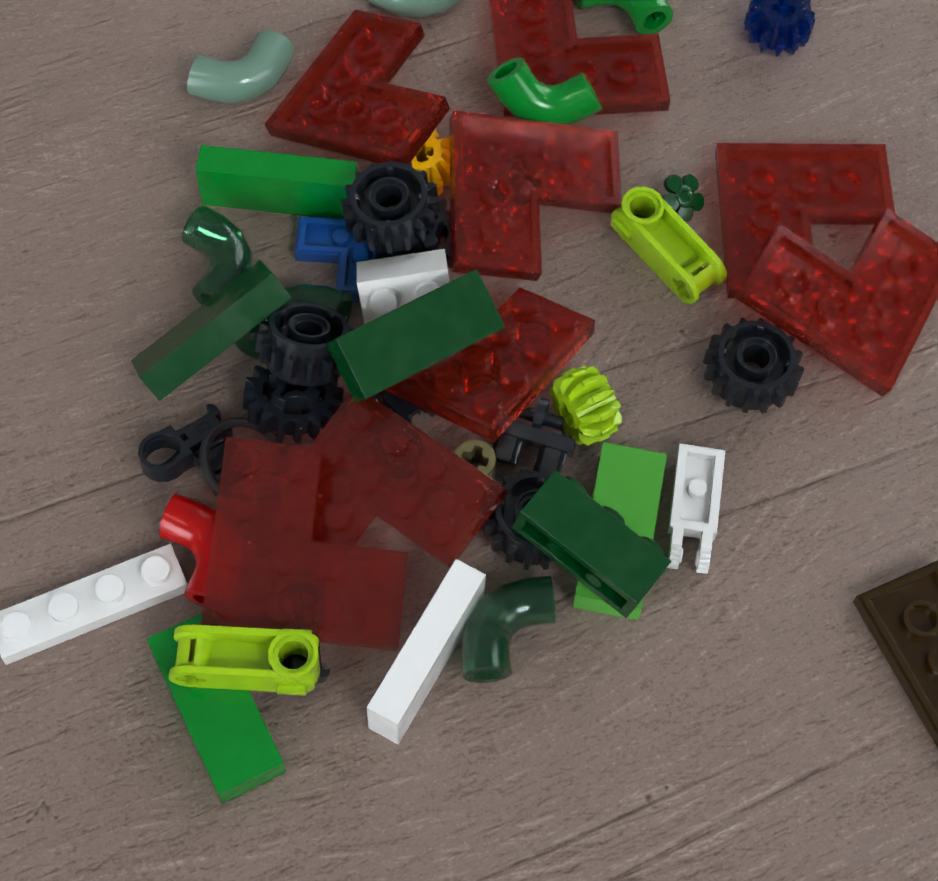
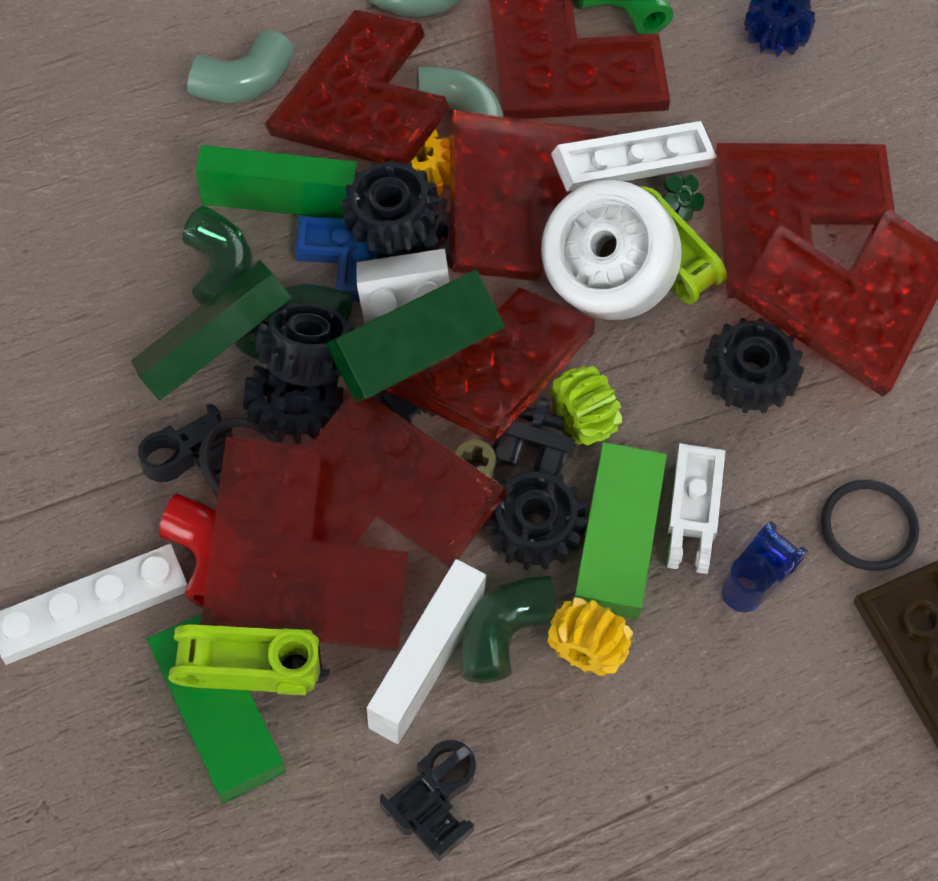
(426, 808): none -> black piece
(460, 88): none -> sand green cylinder
(535, 101): green cylinder -> none
(590, 636): none -> yellow gear
(591, 543): dark green brick -> none
(634, 155): none -> white plate
(638, 269): none -> white wheel
(766, 563): none -> clear blue piece
(852, 560): none -> black tyre

